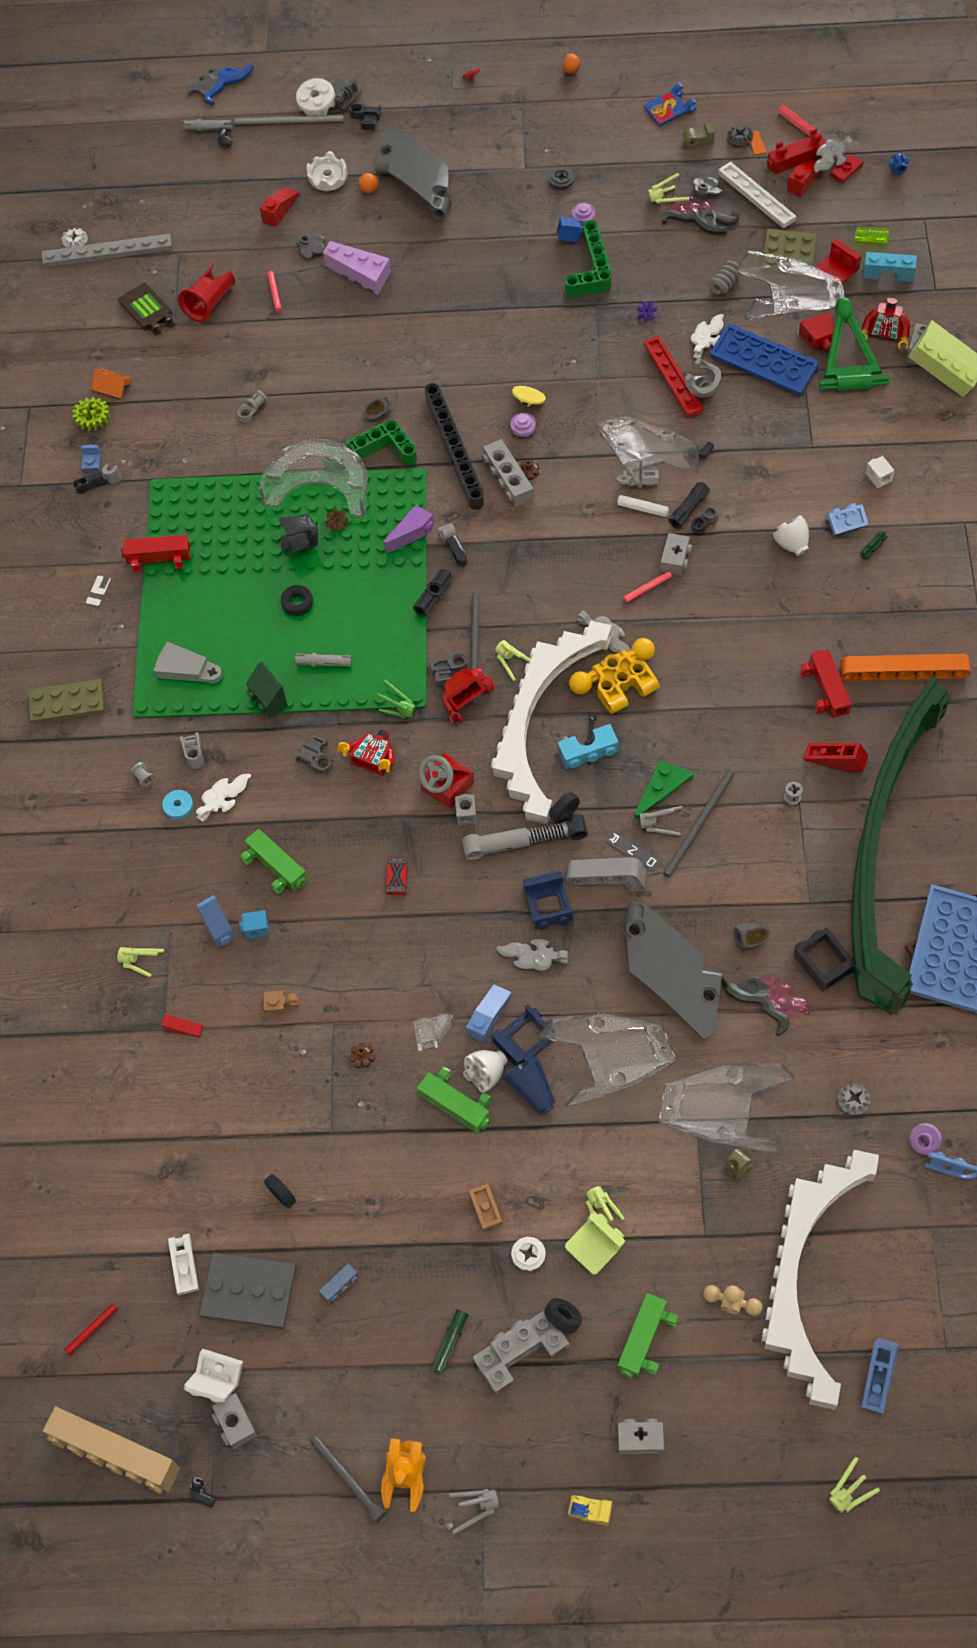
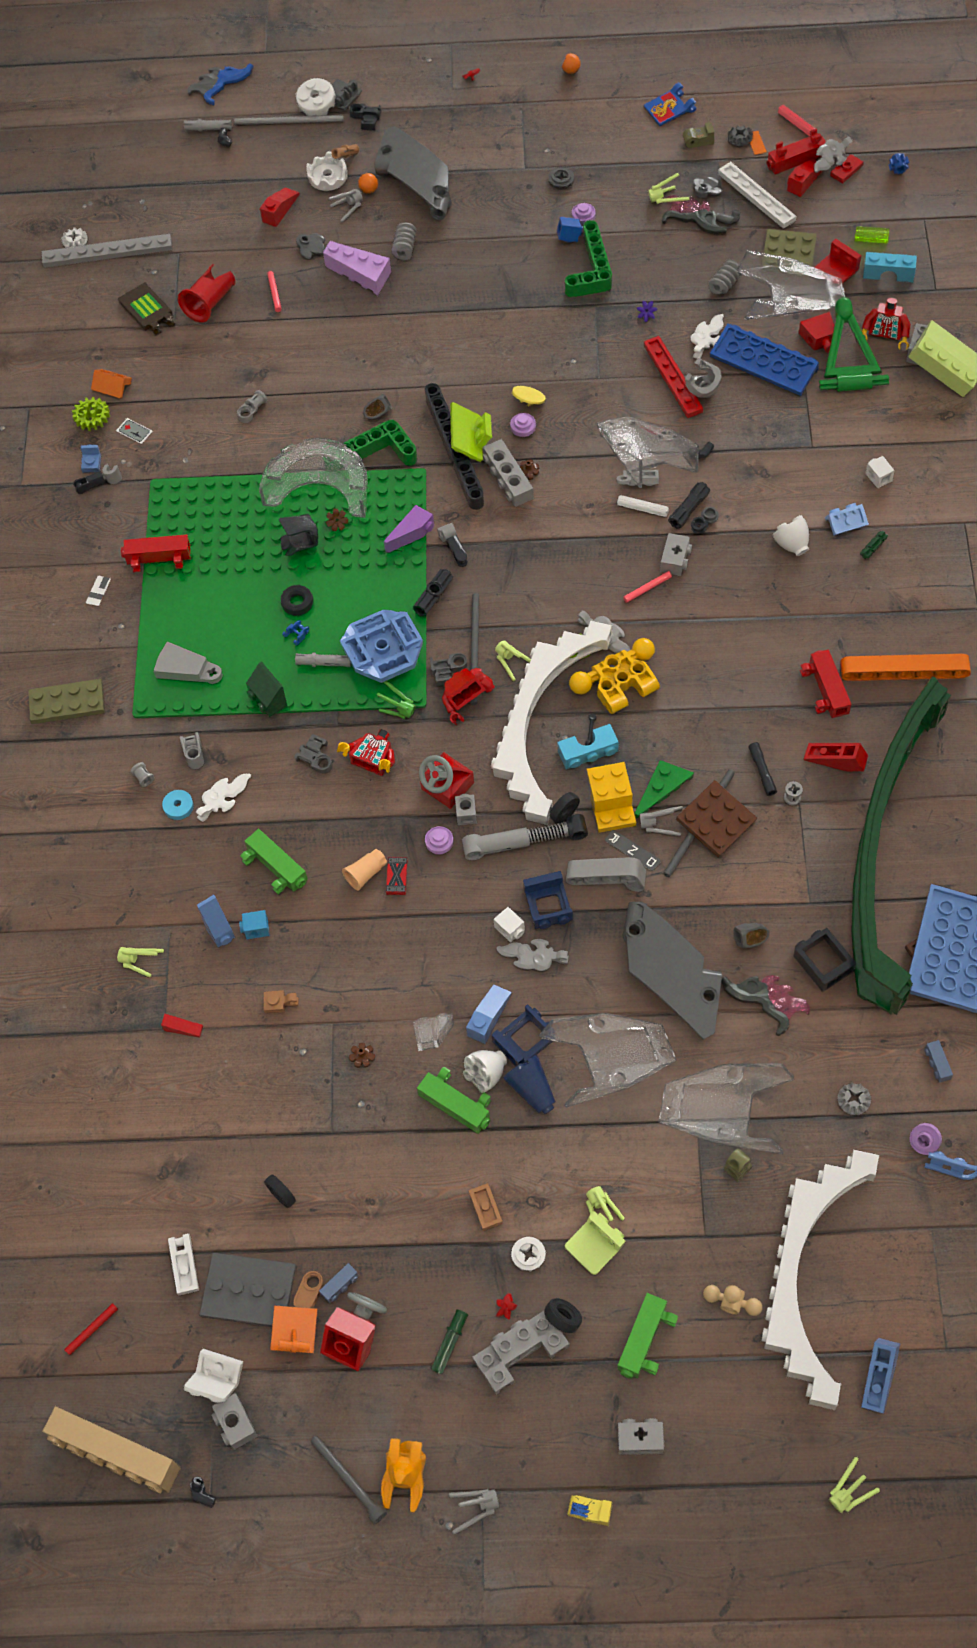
(134, 430): none -> sticker
(293, 628): none -> blue piece
(293, 1329): none -> orange plate
(306, 1296): none -> medium nougat piece
(339, 152): none -> medium nougat pin
(351, 1334): none -> red piece
(352, 197): none -> light grey plant
(364, 869): none -> light nougat plant
(387, 630): none -> medium blue piece
(404, 241): none -> light grey piece
(439, 840): none -> lavender plate
(469, 431): none -> lime bracket
(506, 1306): none -> red plant
(509, 925): none -> white brick
(611, 797): none -> yellow bracket
(716, 818): none -> reddish brown plate
(766, 778): none -> black piece
(938, 1061): none -> sand blue piece

